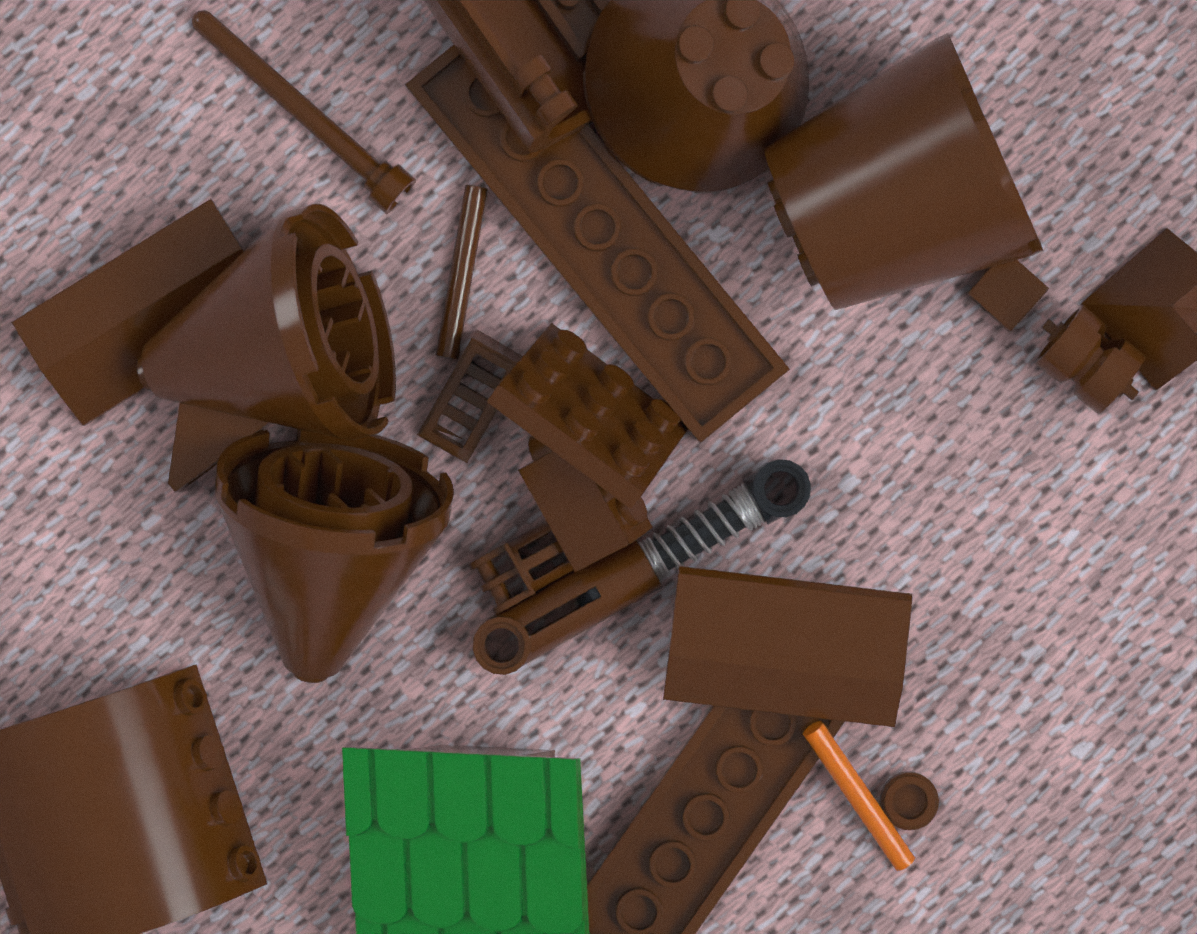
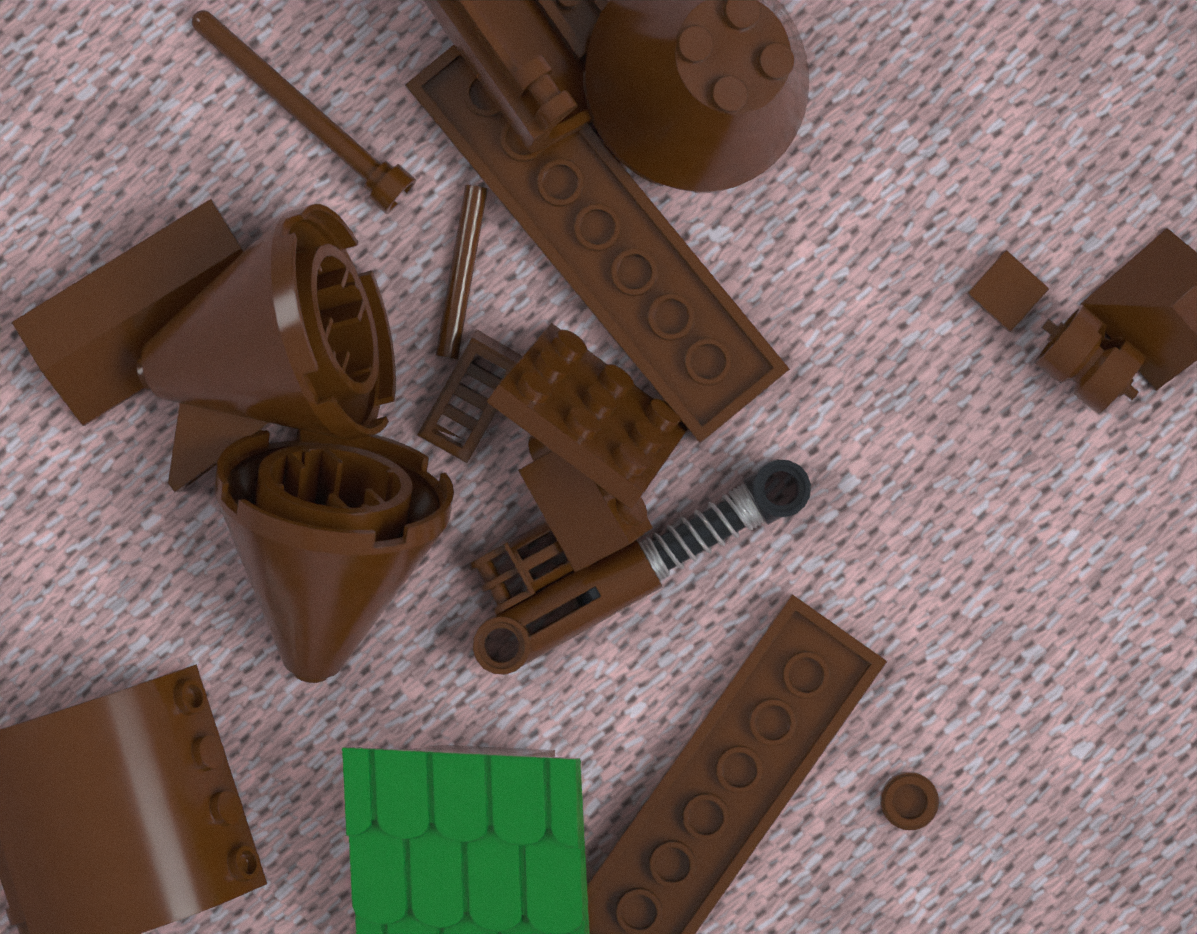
(788, 646): reddish brown slope -> none
(858, 795): orange bar -> none
(899, 185): reddish brown cone -> none

